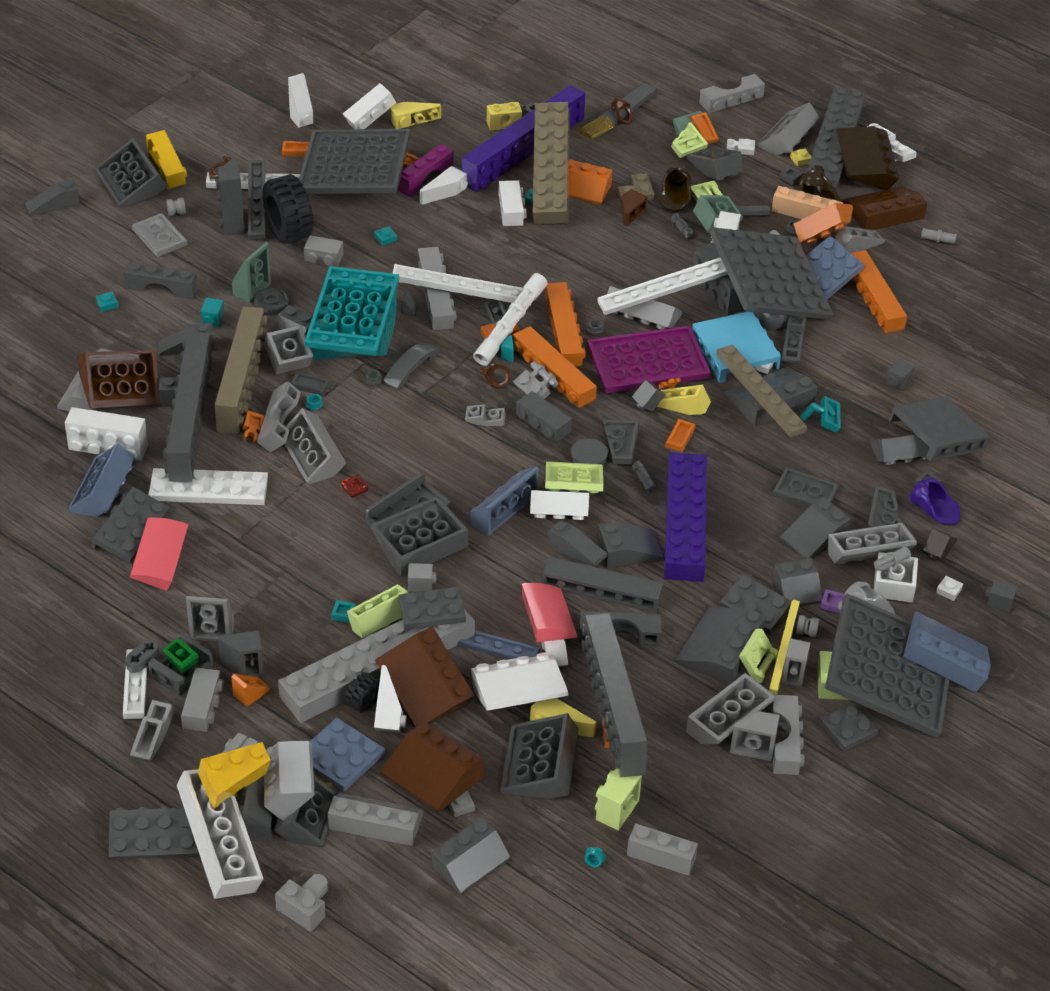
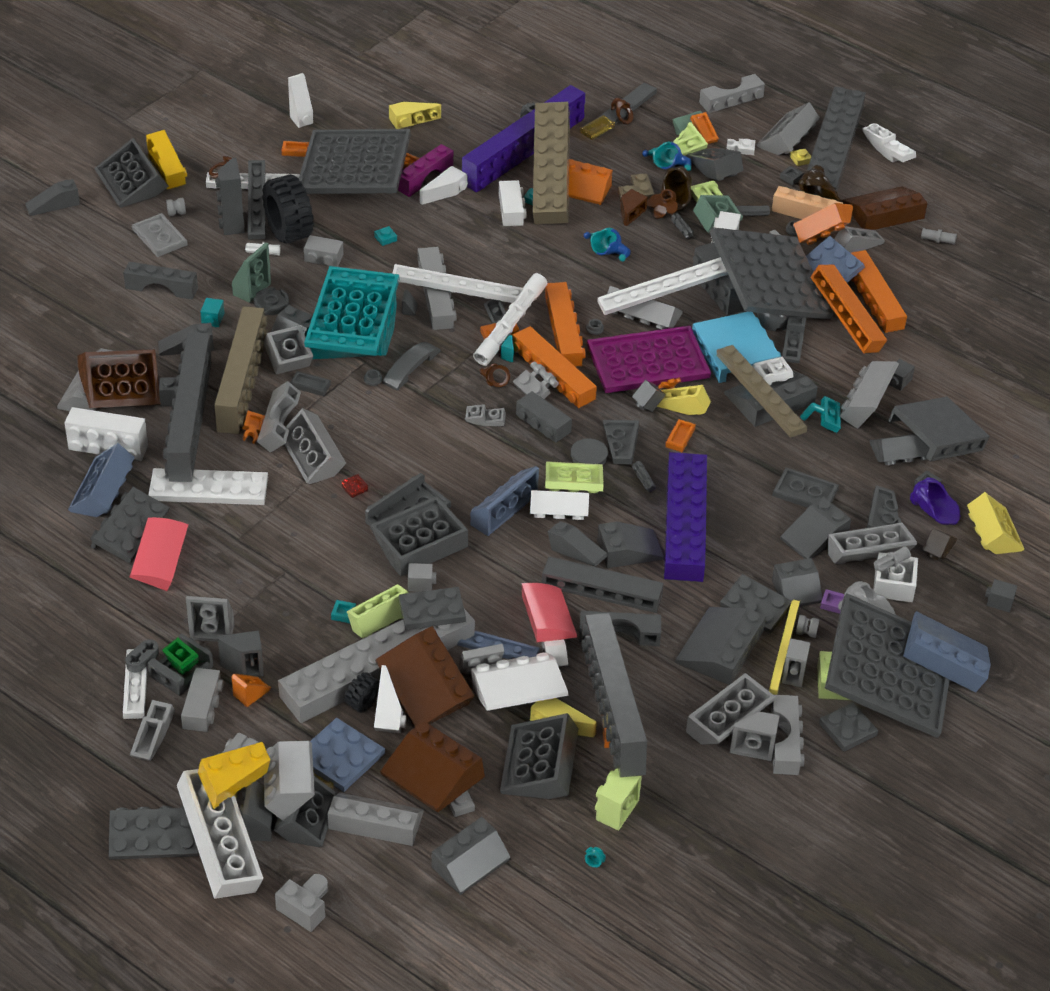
(106, 301): teal plate -> none
(273, 249): none -> white axle
(314, 402): teal plate -> none
(369, 107): white brick -> none
(472, 658): none -> light grey plate
(503, 115): light yellow brick -> none
(608, 242): none -> piece
(662, 204): none -> reddish brown plate
(662, 849): light grey brick -> none
(668, 156): none -> teal piece
(754, 652): yellowish green plate -> none
(777, 367): none -> white plate
(848, 308): none -> orange brick
(867, 391): none -> light grey slope
(868, 156): dark brown slope -> none
(949, 588): white plate -> none
(994, 525): none -> light yellow slope

